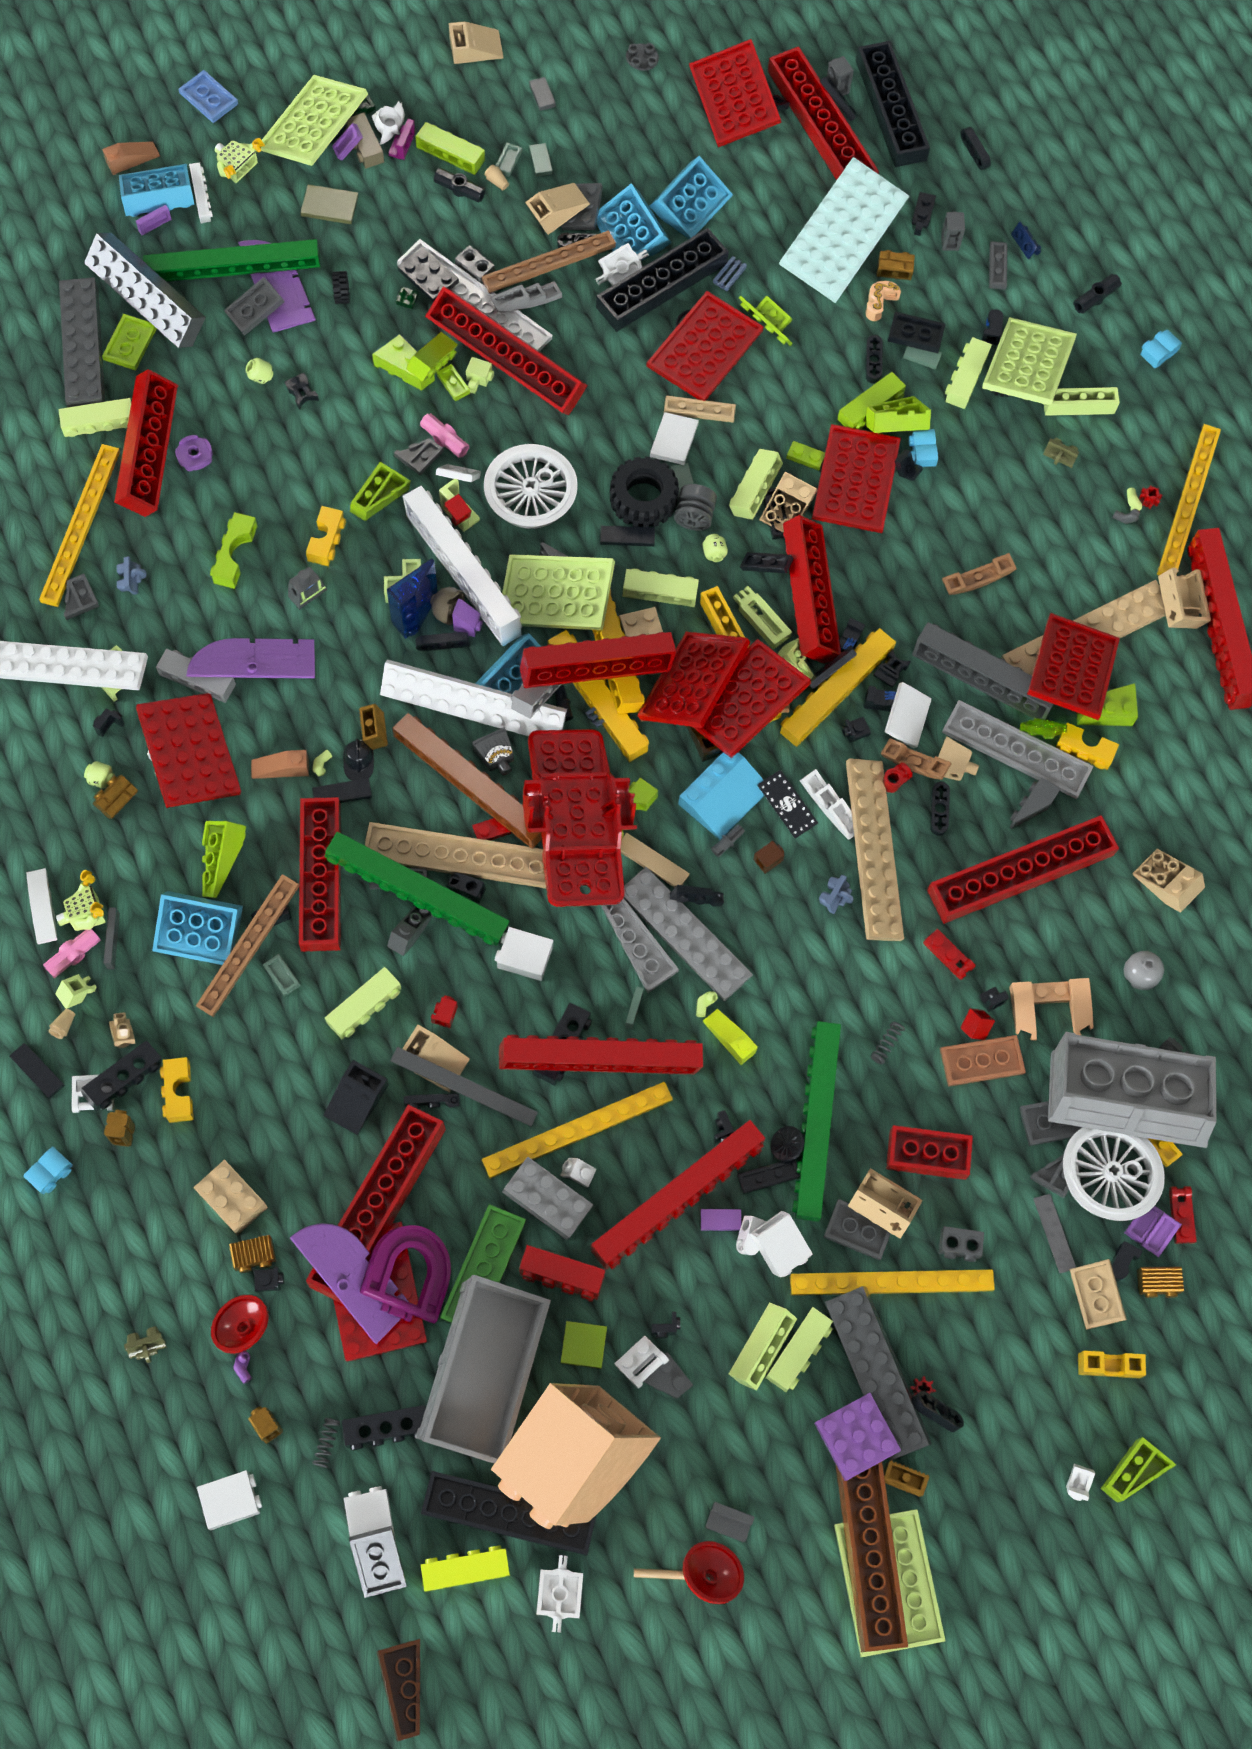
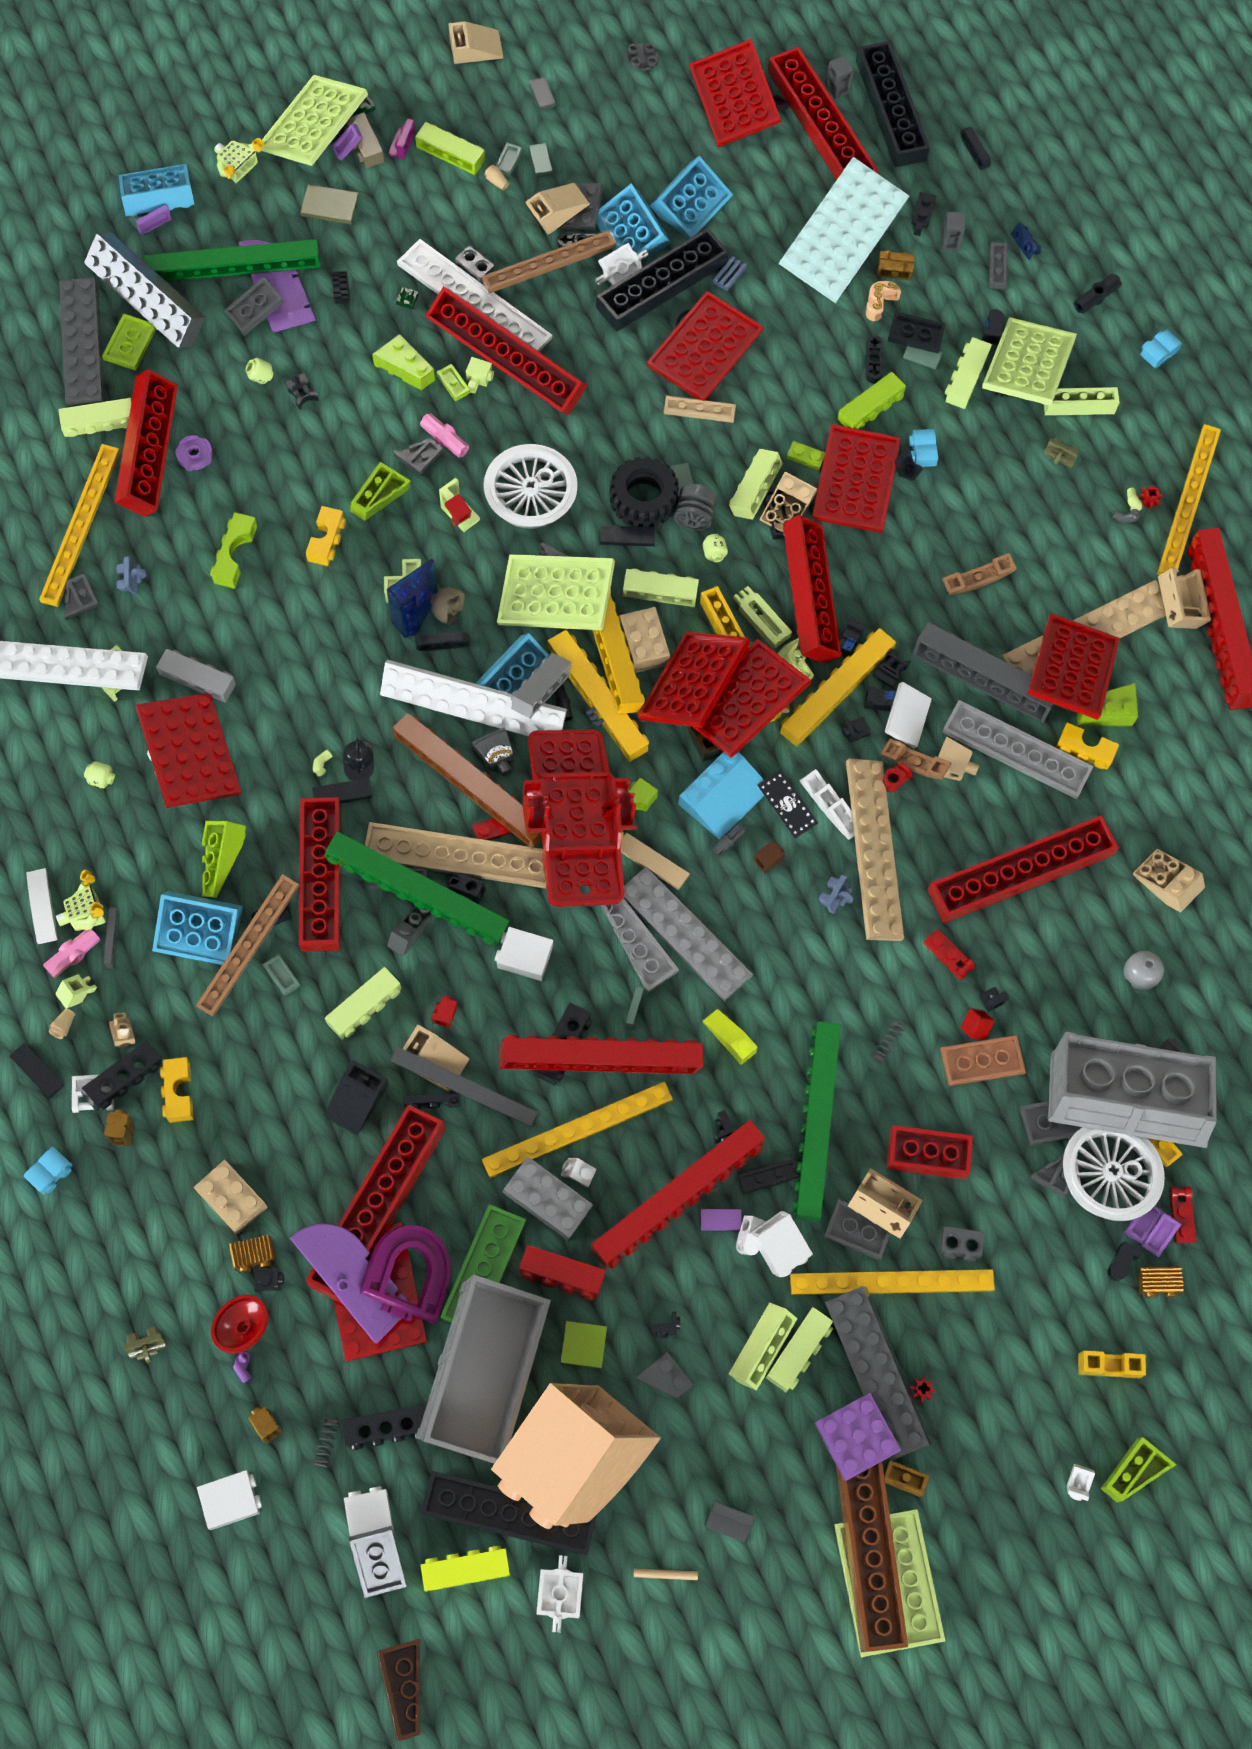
(106, 719): black bracket -> none
(114, 796): pearl gold brick -> none
(128, 155): nougat slope -> none
(200, 192): white piece -> none
(208, 96): medium blue plate -> none
(255, 660): medium lavender door -> none
(282, 764): nougat slope -> none
(305, 587): dark grey torso -> none
(373, 726): pearl gold brick -> none
(389, 121): white hair -> none
(427, 273): plate -> none
(432, 357): lime brick -> none
(458, 473): white tile -> none
(459, 185): black piece -> none
(463, 565): white brick -> none
(466, 618): medium lavender slope -> none
(528, 297): light grey slope -> none
(597, 659): red brick -> none
(637, 1358): white plate -> none
(674, 438): white tile -> none
(696, 894): black hinge -> none
(704, 1001): yellowish green arm -> none
(720, 1566): red dish -> none
(766, 562): black tile -> none
(772, 315): lime bracket -> none
(787, 1143): black wheel -> none
(833, 666): black tile -> none
(839, 98): black tile -> none
(898, 415): lime wedge -> none
(927, 1405): black beam -> none
(936, 815): black beam -> none
(1039, 801): dark grey slope -> none
(1043, 727): clear neon green plate -> none
(1054, 1233): flat silver sticker -> none
(1074, 991): light nougat wedge -> none
(1098, 1294): tan tile -> none

